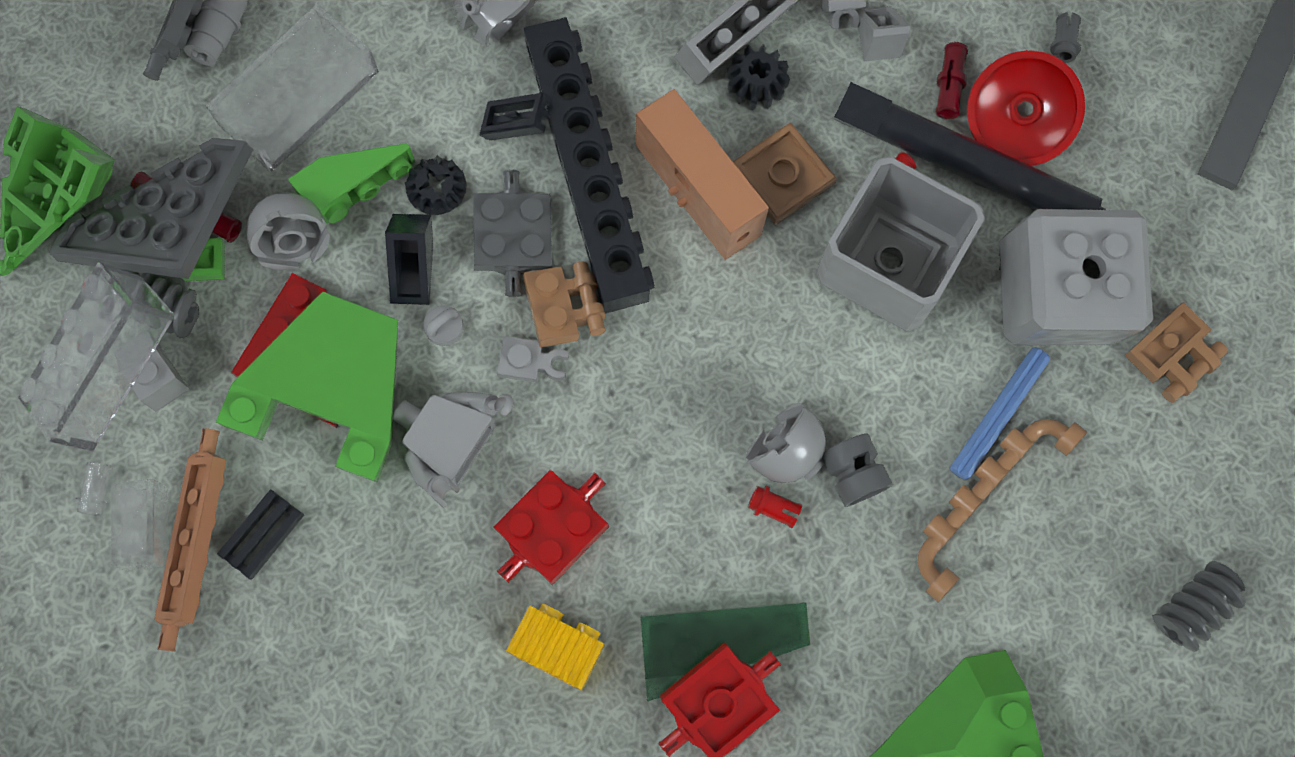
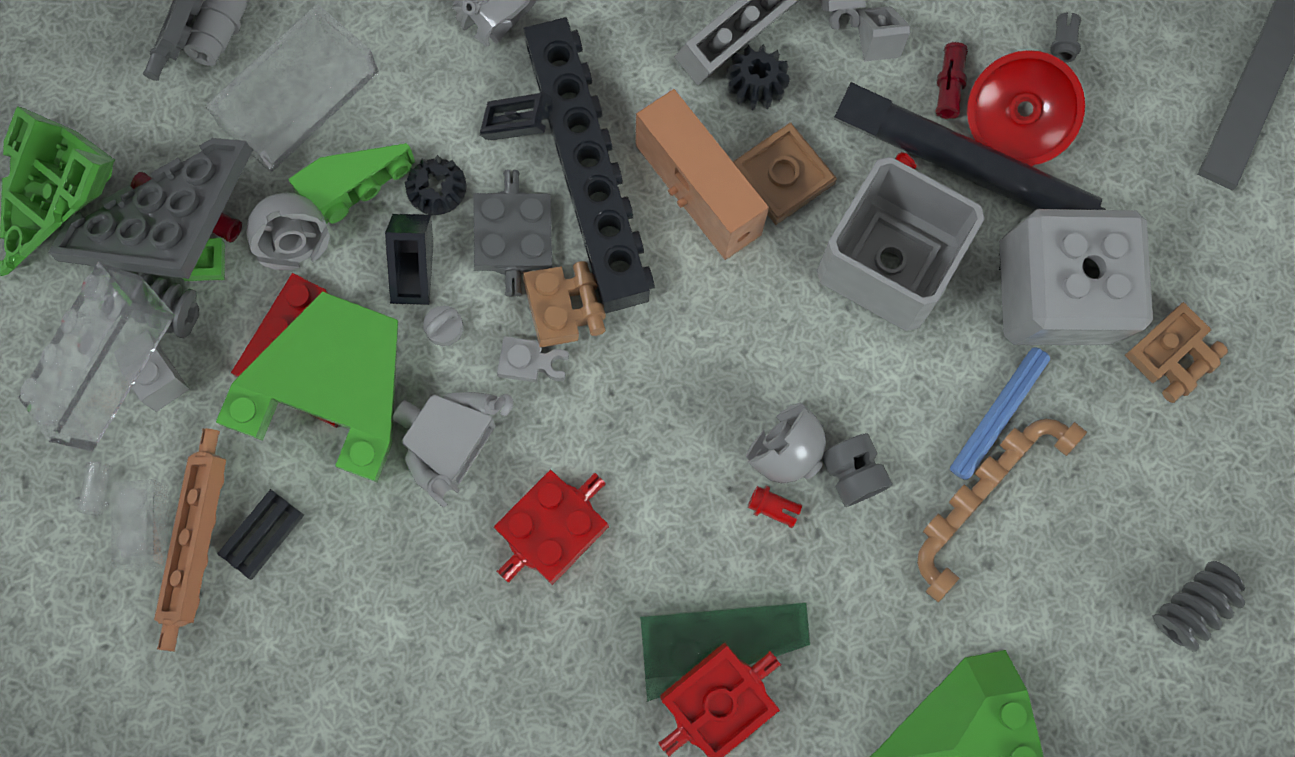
(555, 646): yellow brick -> none

